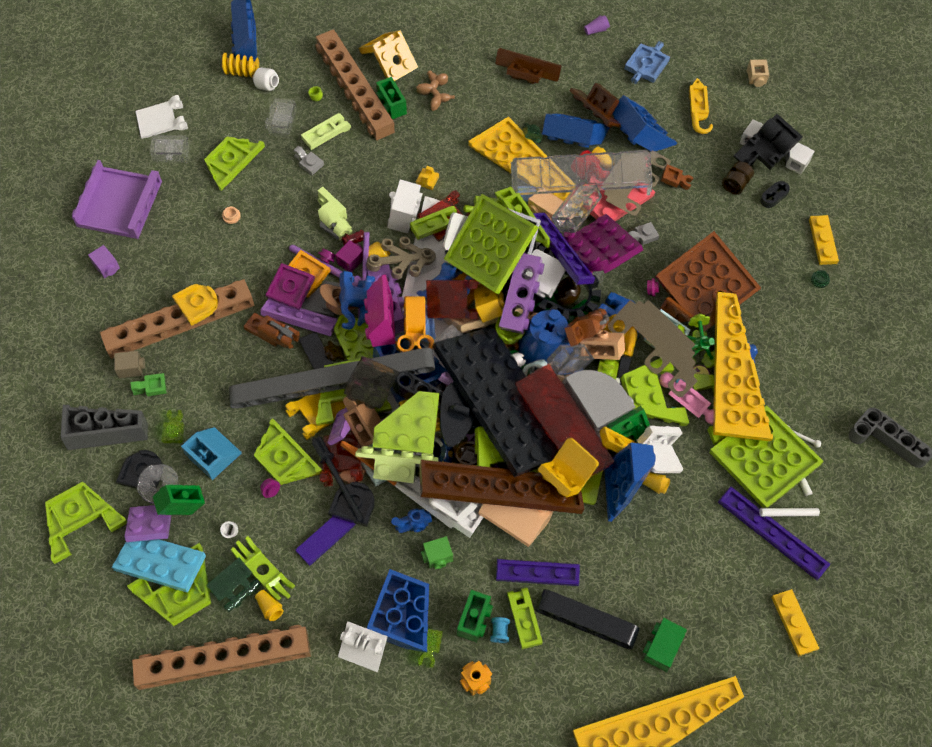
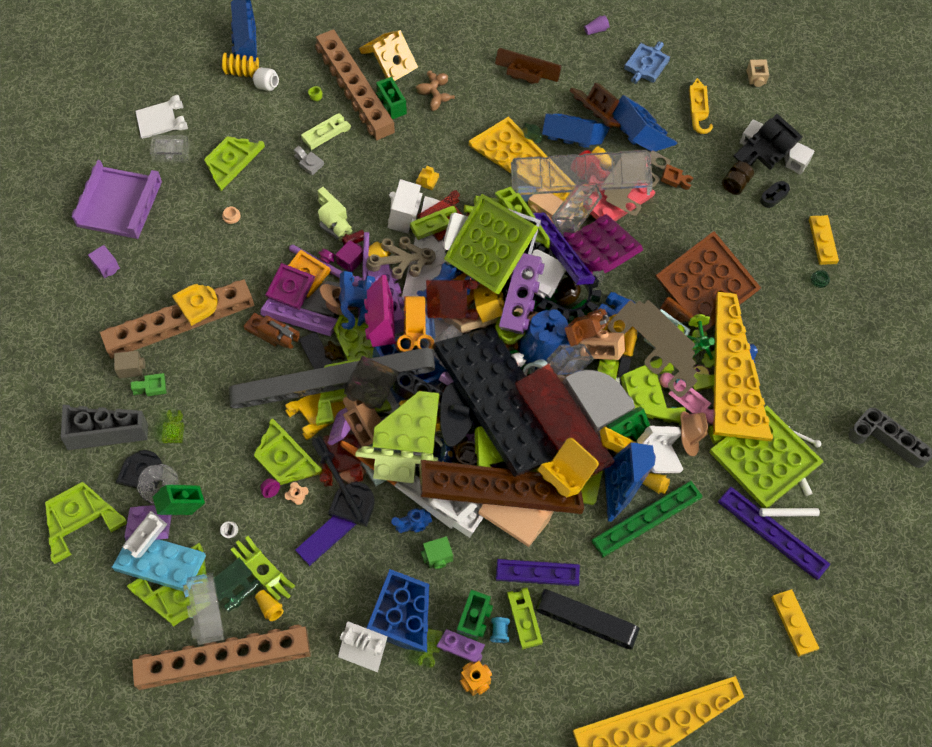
(145, 535): none -> white hinge
(204, 608): none -> clear brick
(210, 451): dark azure slope -> none
(281, 117): clear brick -> none
(297, 499): none -> light nougat plate
(461, 646): none -> medium lavender hinge
(645, 233): light grey plate -> none
(646, 519): none -> green tile
(652, 287): dark pink plate -> none
(664, 644): green brick -> none
(693, 429): none -> medium nougat piece

